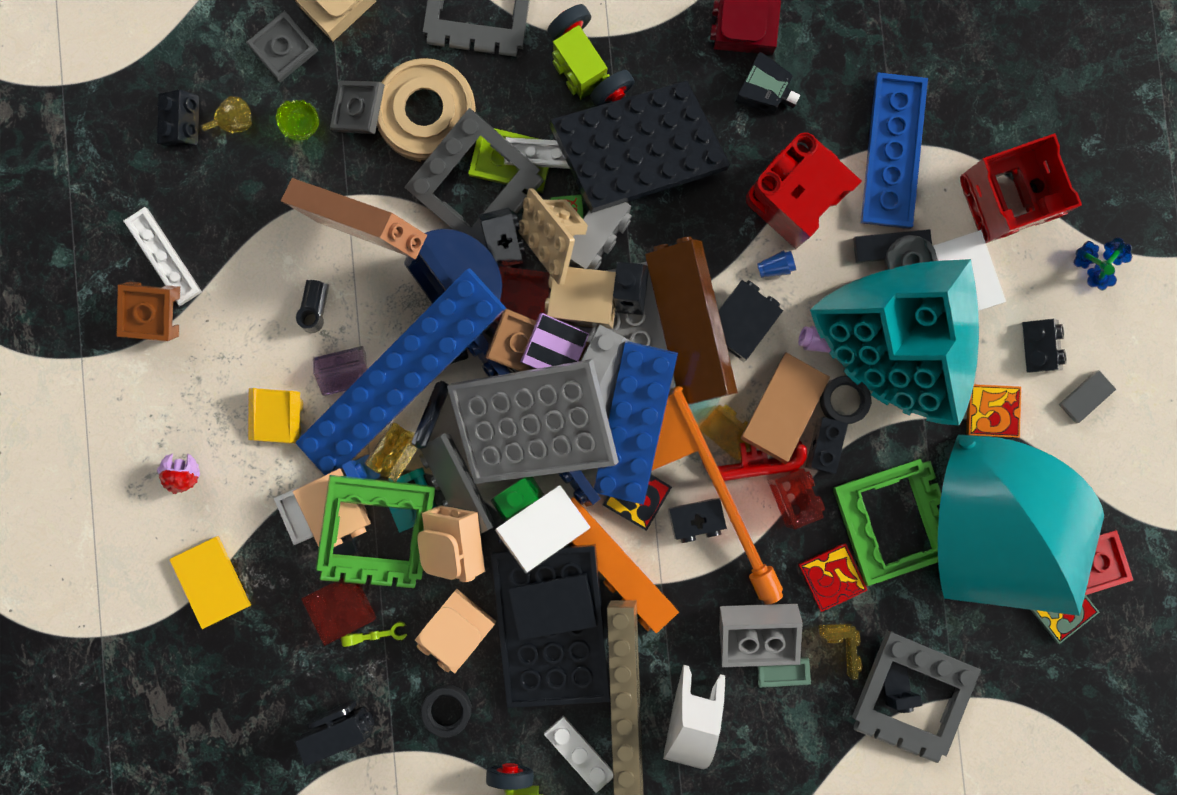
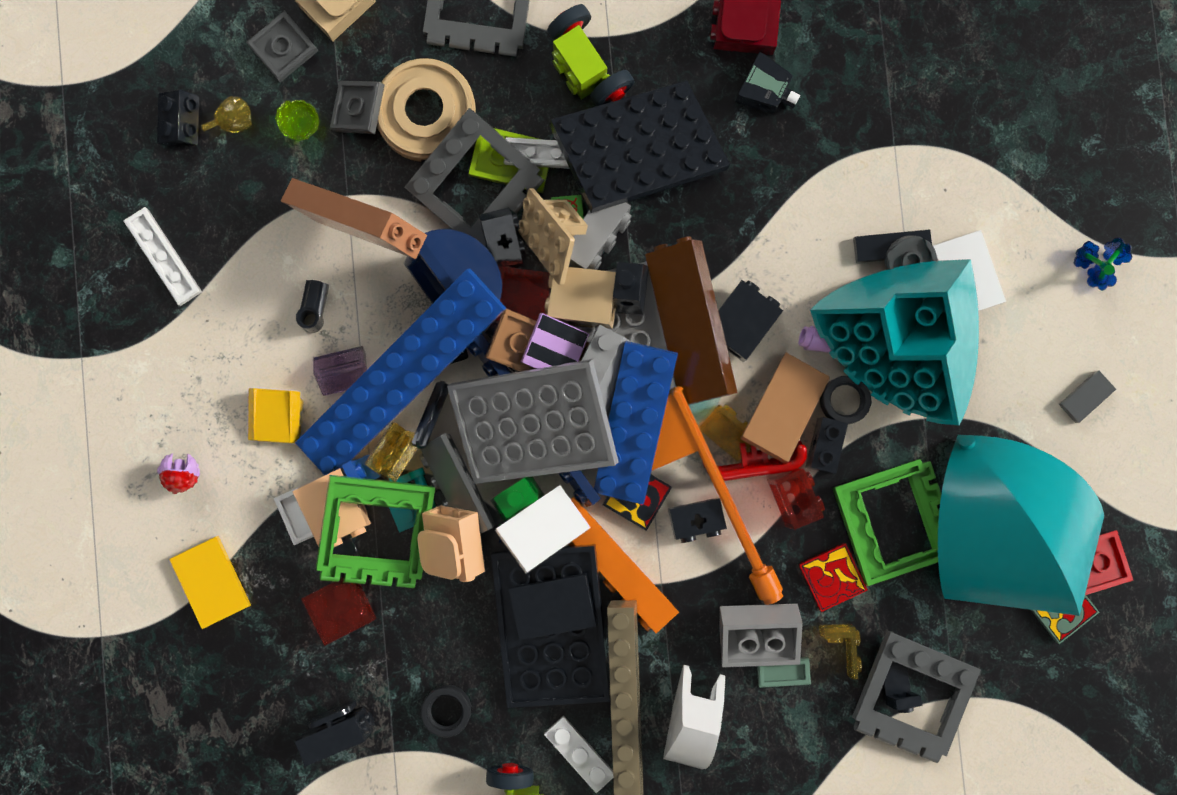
(146, 311): dark orange panel -> none
(355, 638): lime piece -> none
(454, 631): light nougat brick -> none
(777, 265): blue cone -> none
(800, 188): red piece -> none
(894, 150): blue plate -> none
(994, 411): tile -> none
(1028, 165): red piece -> none
(1043, 345): black bracket -> none

